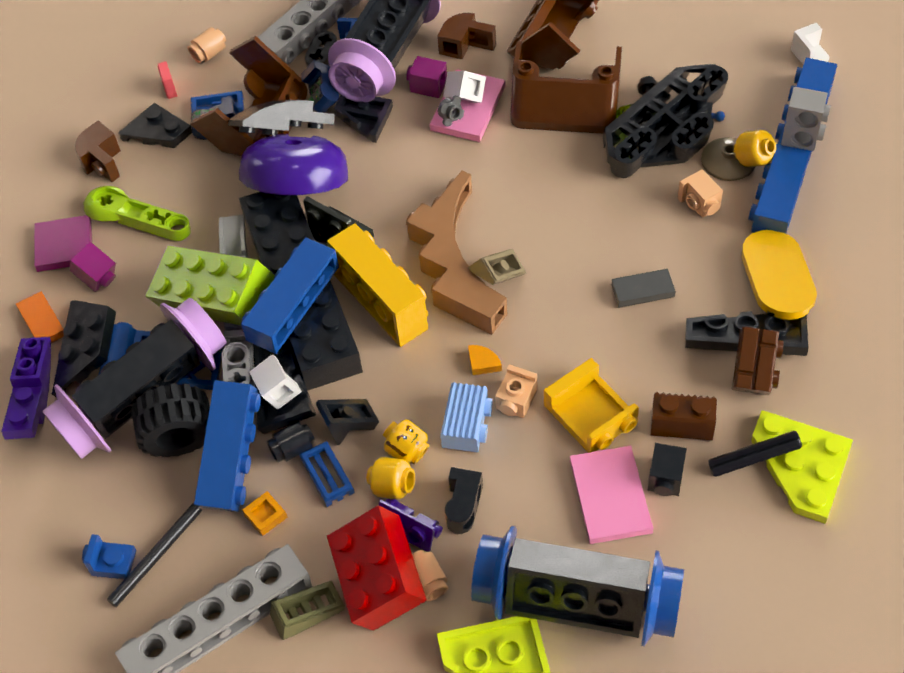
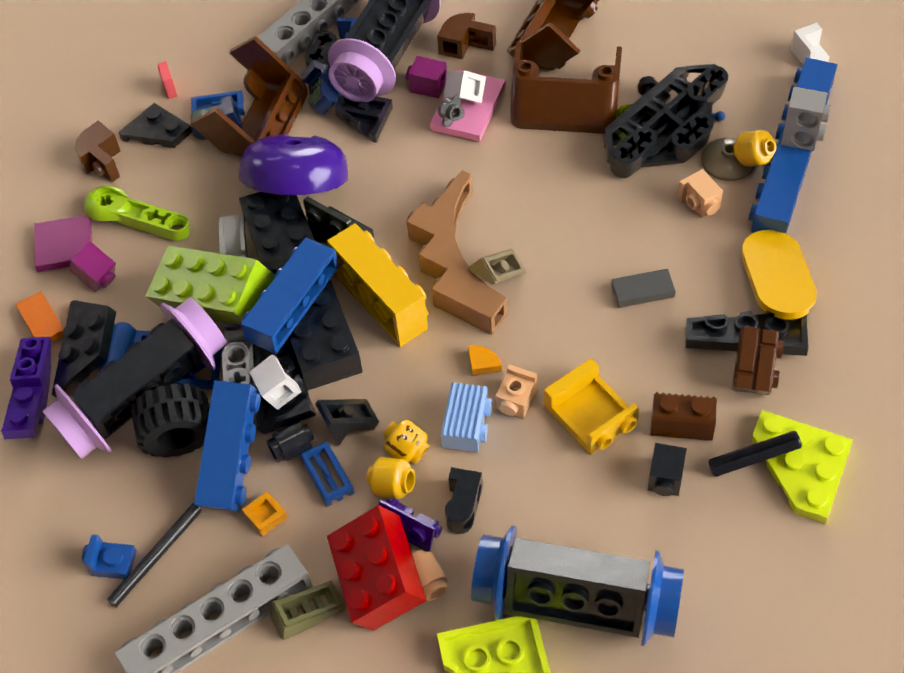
(207, 45): light nougat brick -> none
(279, 116): slope -> none
(610, 495): bright pink tile -> none

